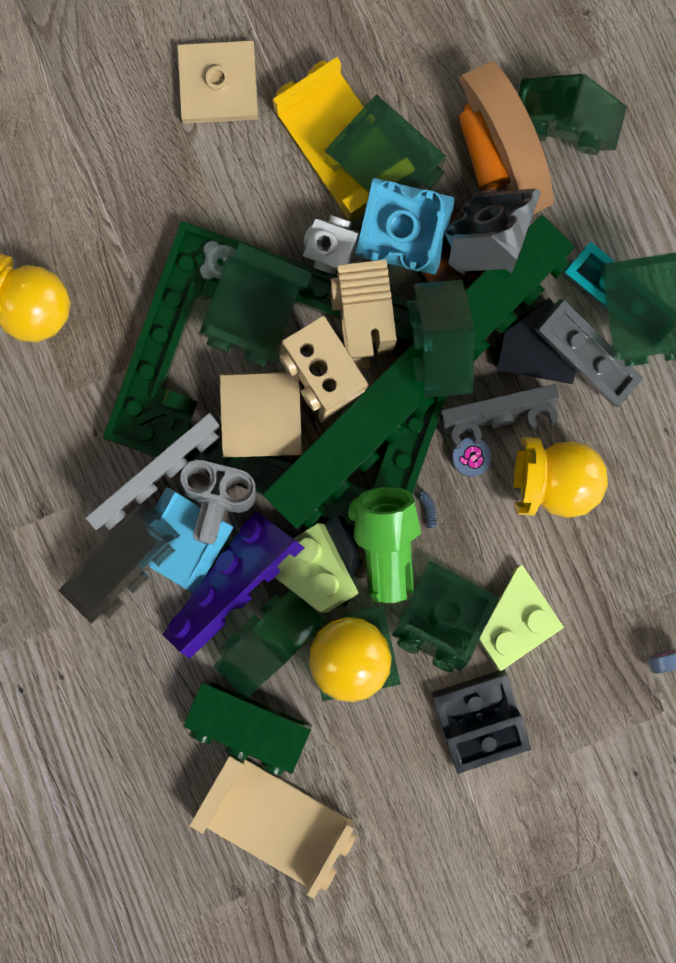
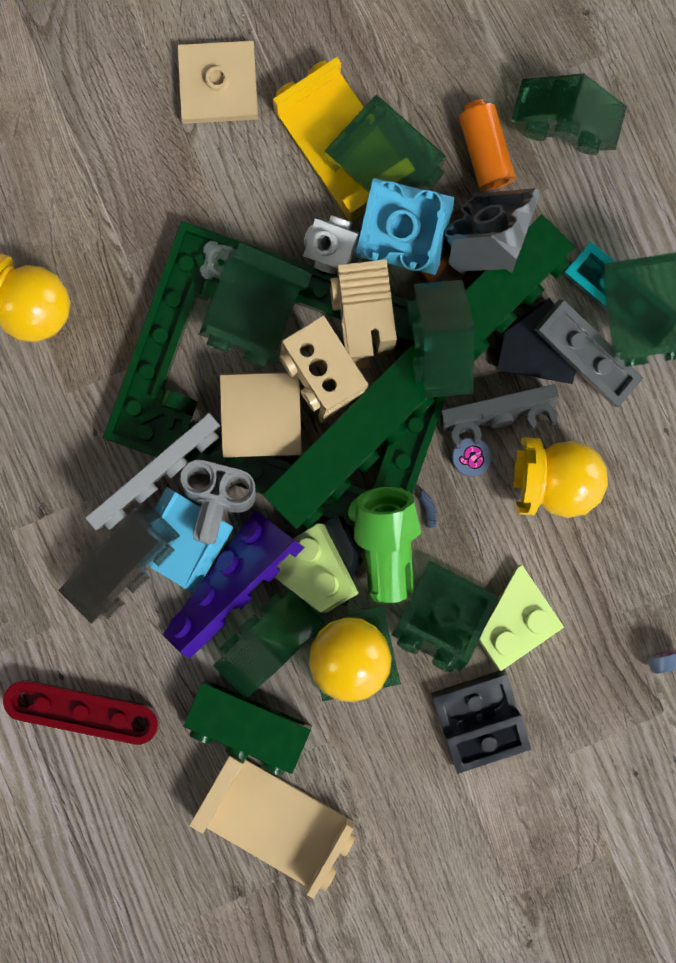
(81, 712): none -> dark red plate
(511, 130): medium nougat slope -> none

